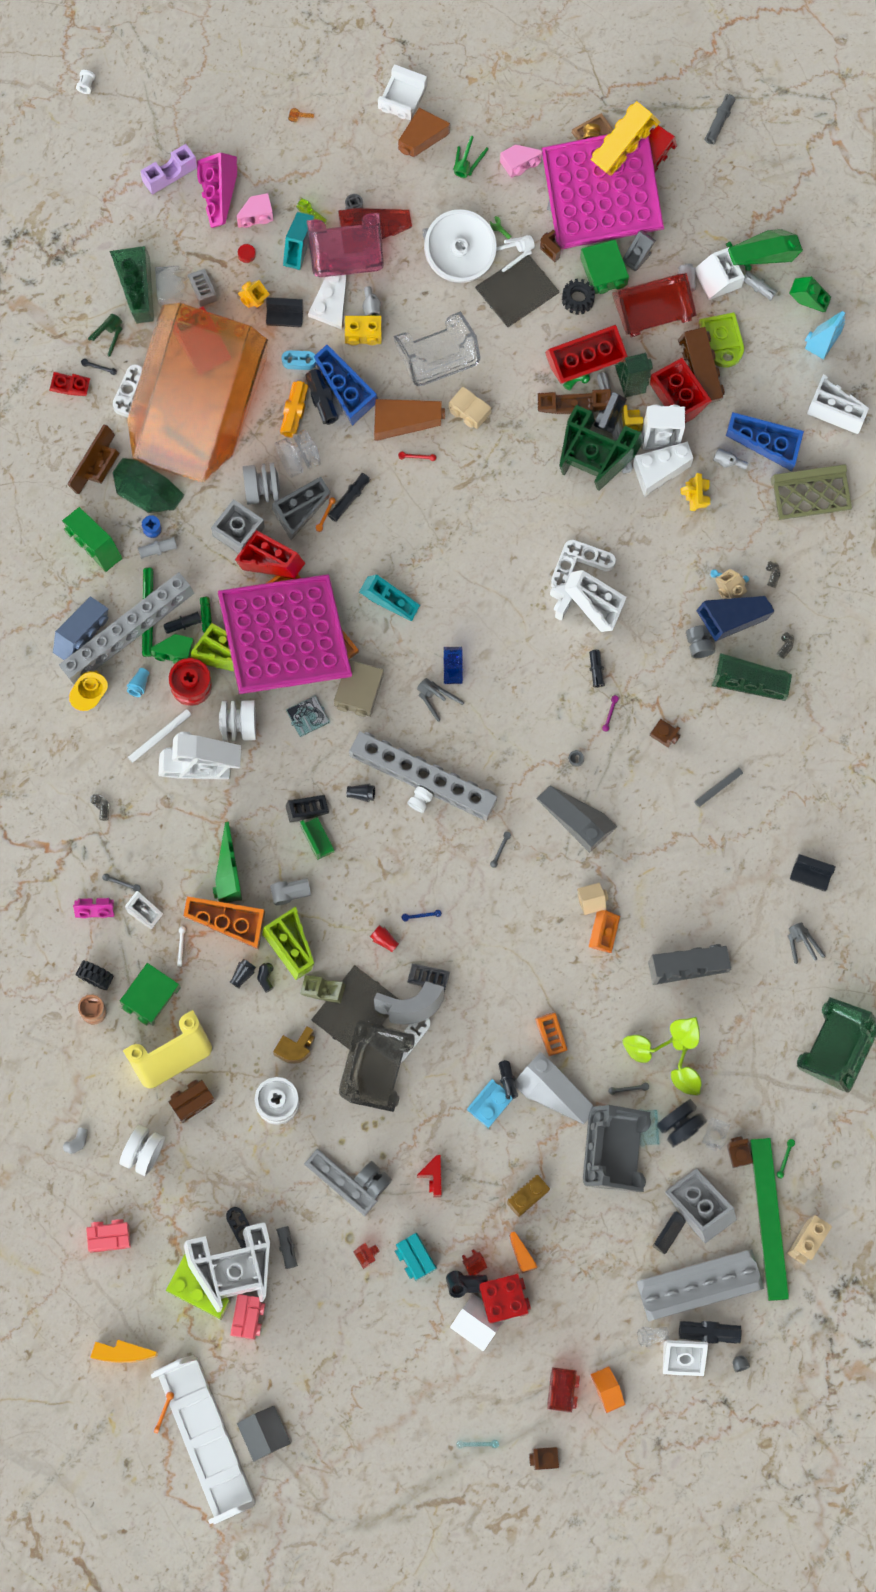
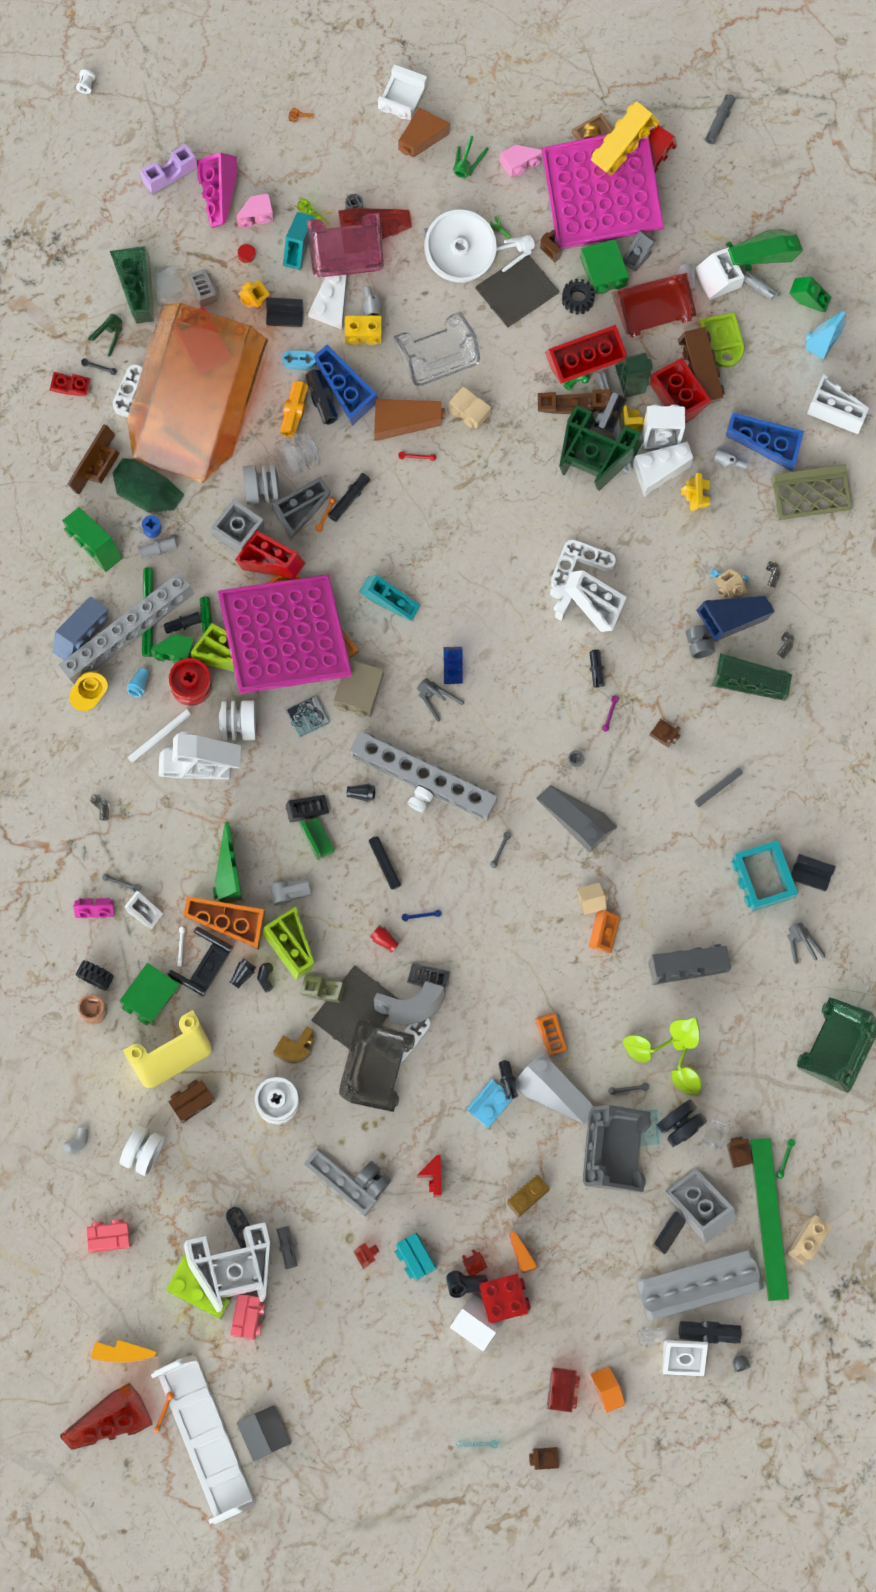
(114, 1415): none -> clear red wedge
(208, 967): none -> black plate
(384, 863): none -> black axle
(782, 869): none -> teal window

